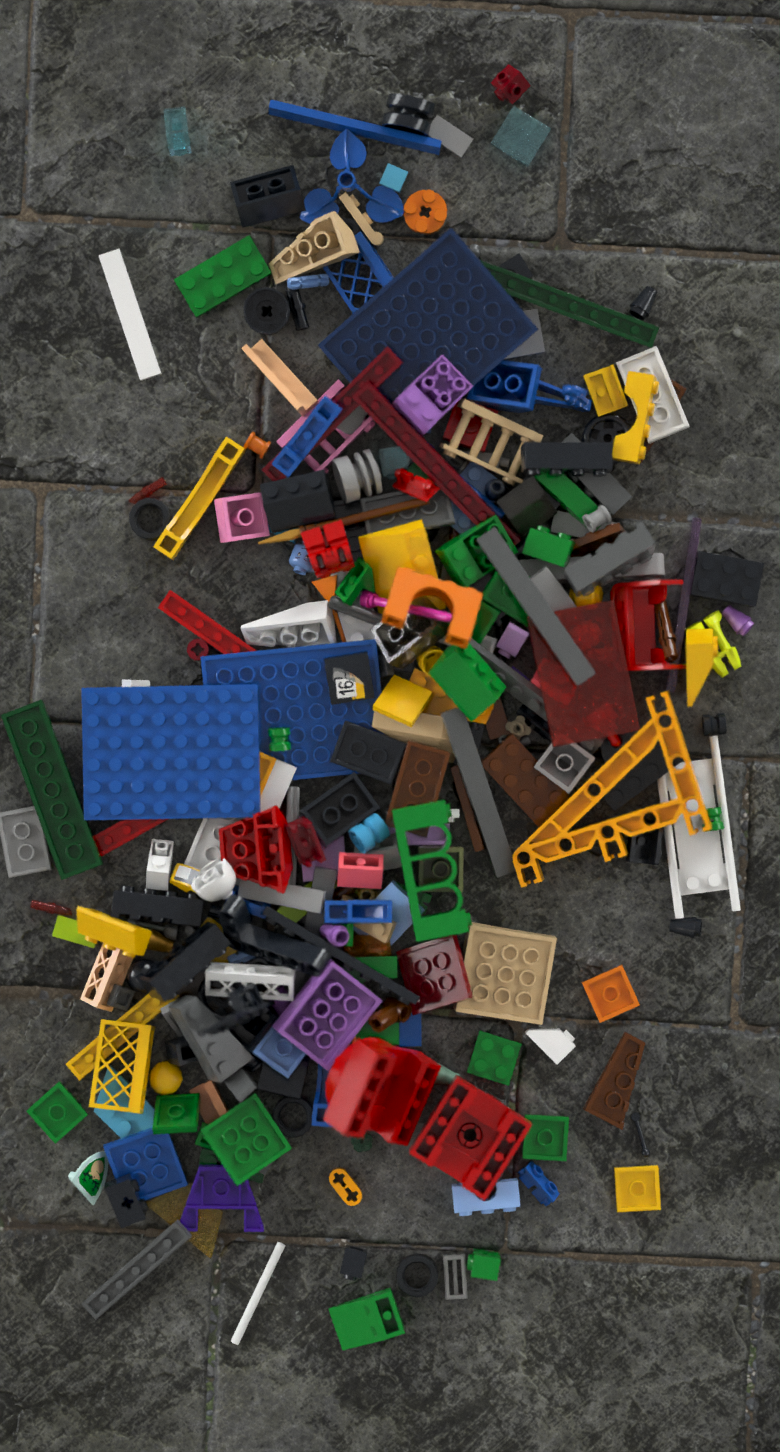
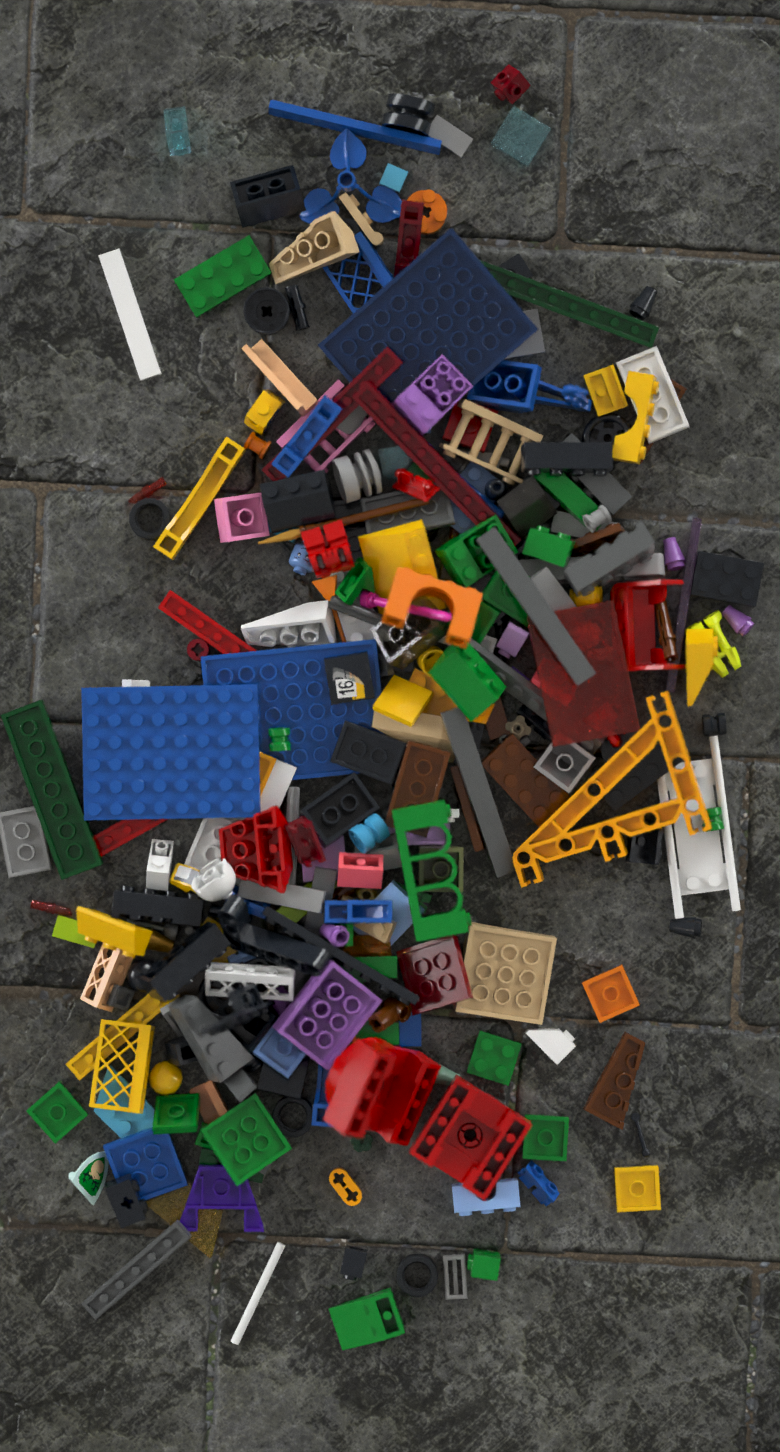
(264, 411): none -> yellow torso
(307, 281): medium blue axle -> none
(409, 234): none -> dark red slope
(673, 556): none -> medium lavender cone

